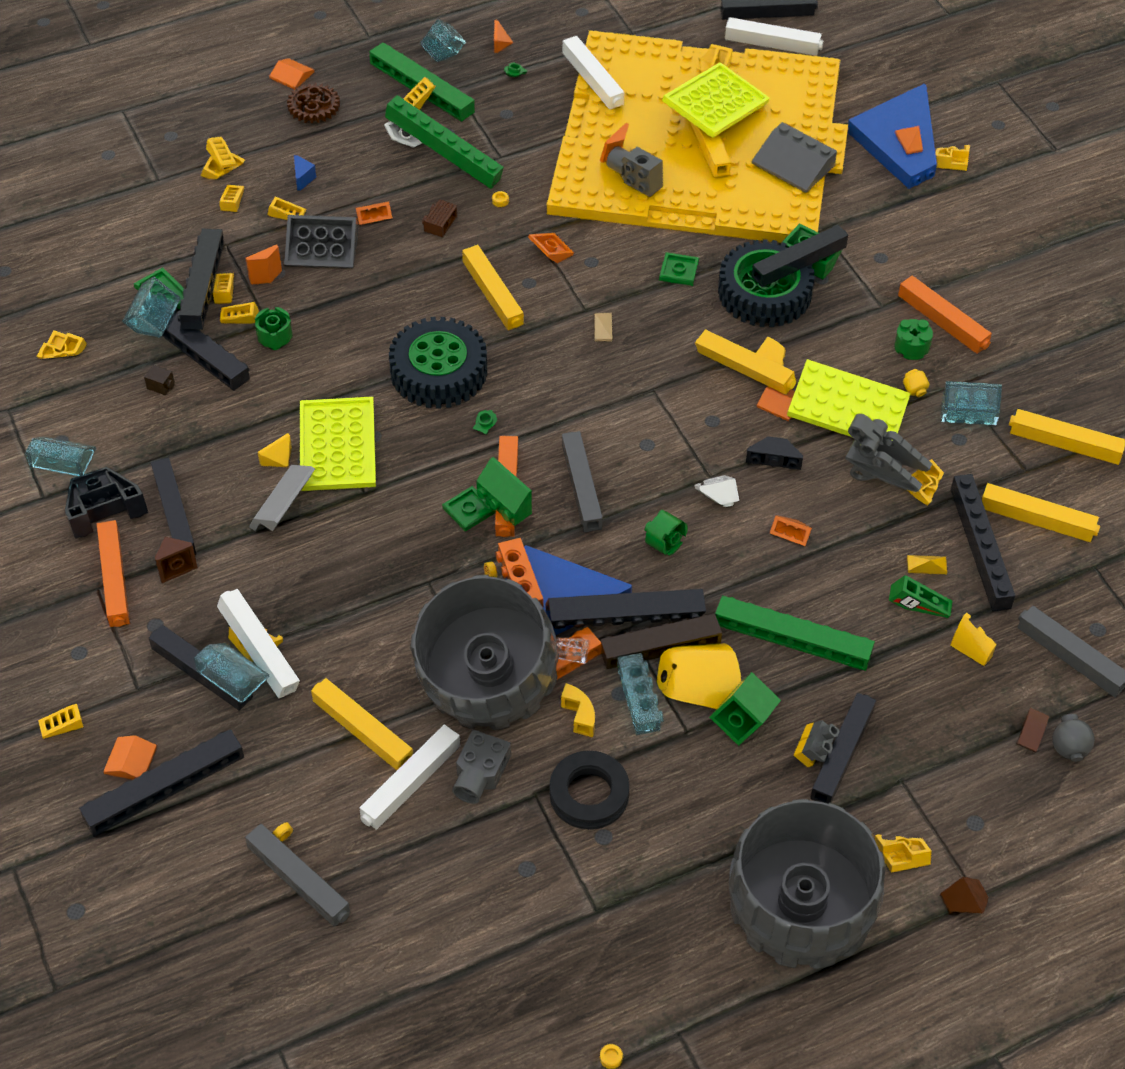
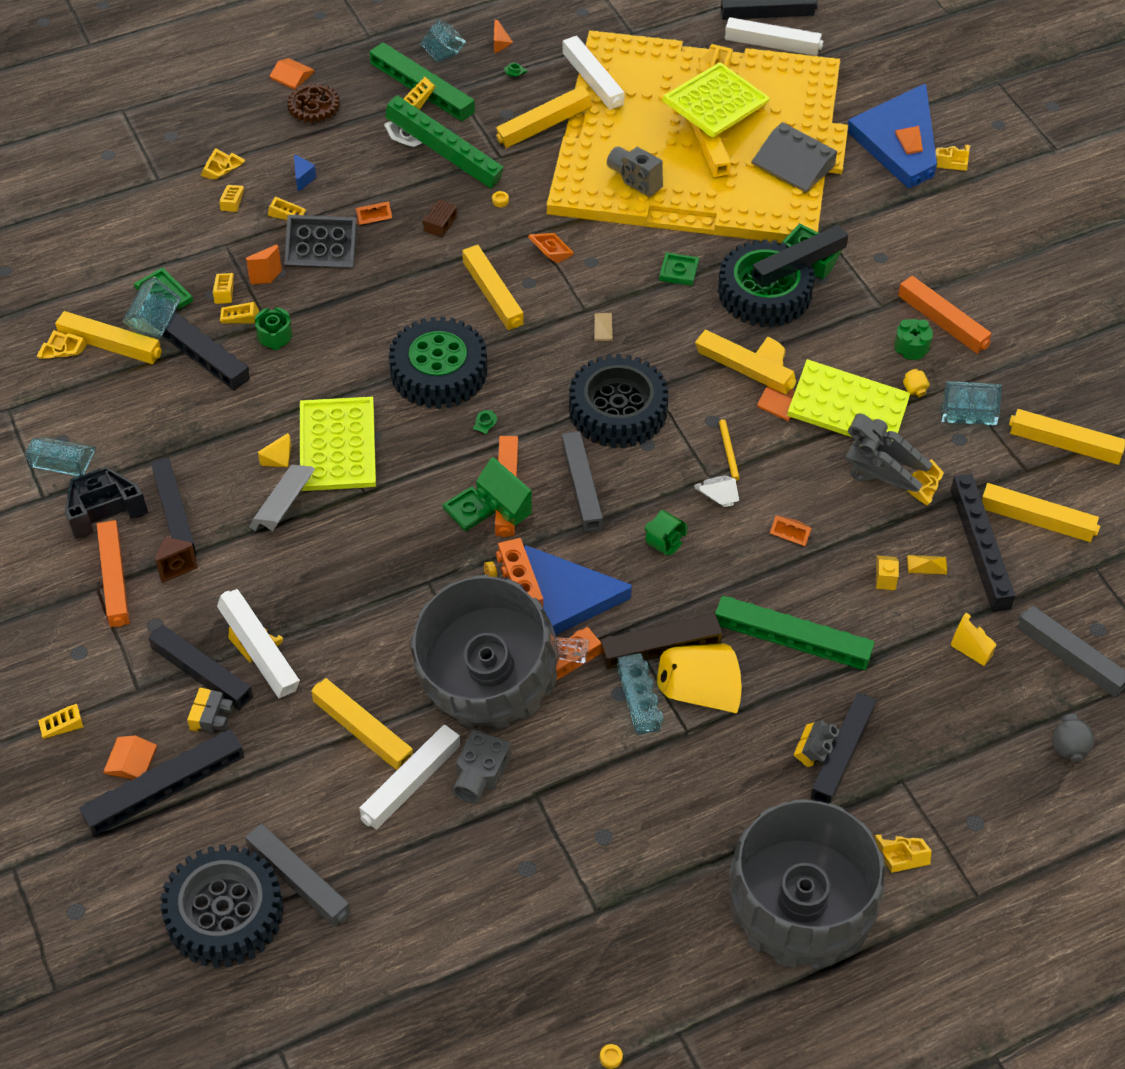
(110, 337): none -> yellow brick
(159, 380): dark brown brick -> none
(197, 885): none -> wheel
(201, 279): black brick -> none
(207, 711): none -> dark grey hips
(219, 151): yellow slope -> none
(229, 670): clear light blue slope -> none
(283, 831): yellow tile -> none
(543, 117): none -> yellow brick
(576, 700): yellow brick -> none
(583, 815): black tyre -> none
(615, 140): orange slope -> none
(618, 401): none -> black wheel
(625, 608): black brick -> none
(729, 450): none -> yellow bar
(745, 709): green slope -> none
(775, 453): black slope -> none
(887, 572): none -> yellow slope
(917, 597): green slope -> none
(965, 896): reddish brown slope -> none
(1032, 730): reddish brown slope -> none

